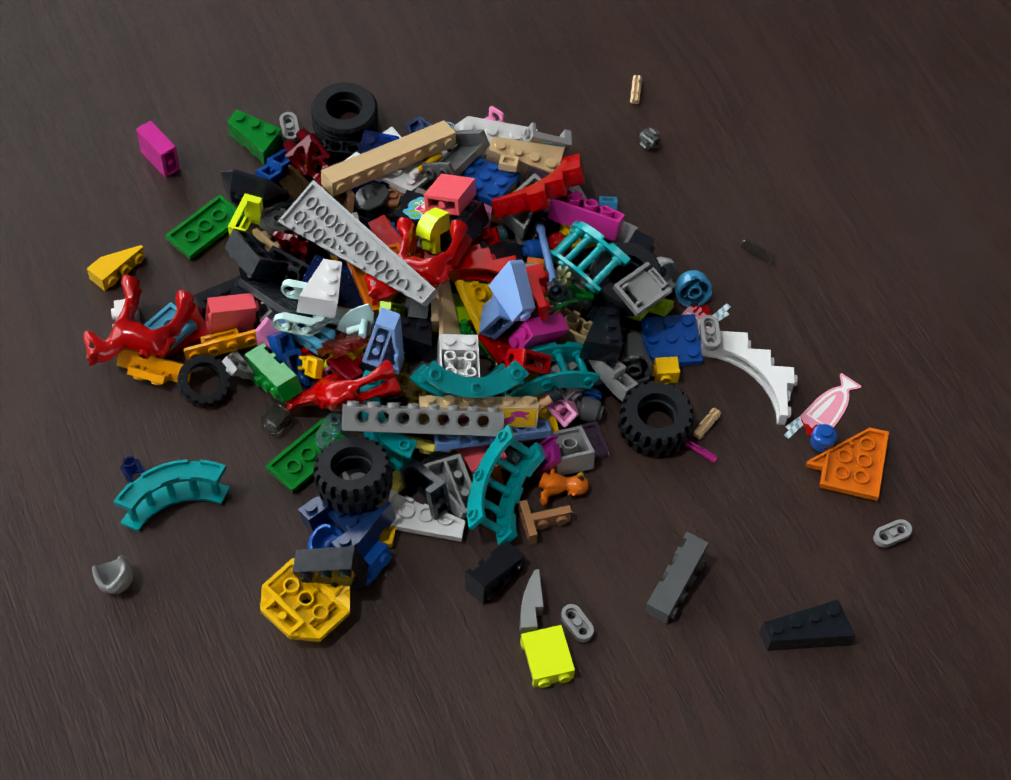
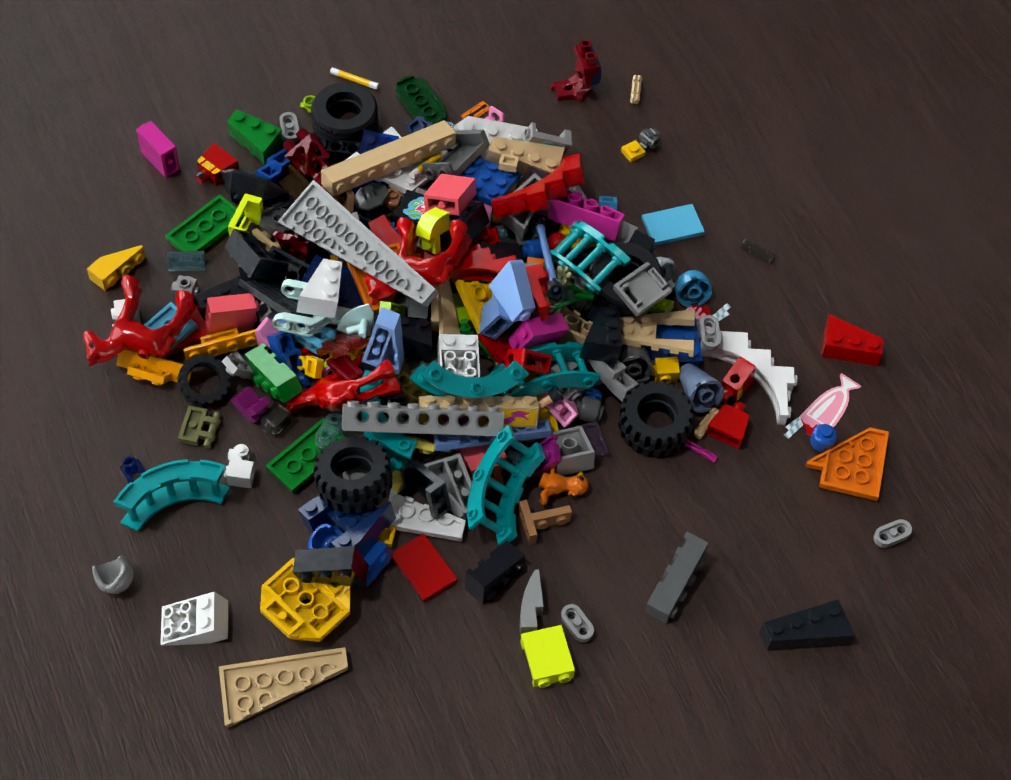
(185, 283): none -> light grey brick
(186, 261): none -> clear light blue tile
(193, 427): none -> olive plate
(195, 621): none -> white slope
(212, 163): none -> red torso
(240, 470): none -> white brick
(250, 404): none -> magenta brick
(264, 683): none -> tan wing
(307, 103): none -> lime plate
(354, 78): none -> yellow bar
(420, 99): none -> dark green tile
(423, 567): none -> red tile
(477, 110): none -> orange sticker
(587, 75): none -> dark red hips
(633, 151): none -> yellow plate
(642, 331): none -> tan wing
(673, 224): none -> medium azure tile
(700, 388): none -> sand blue cone
(729, 425): none -> red torso
(738, 379): none -> red torso
(850, 343): none -> red wedge

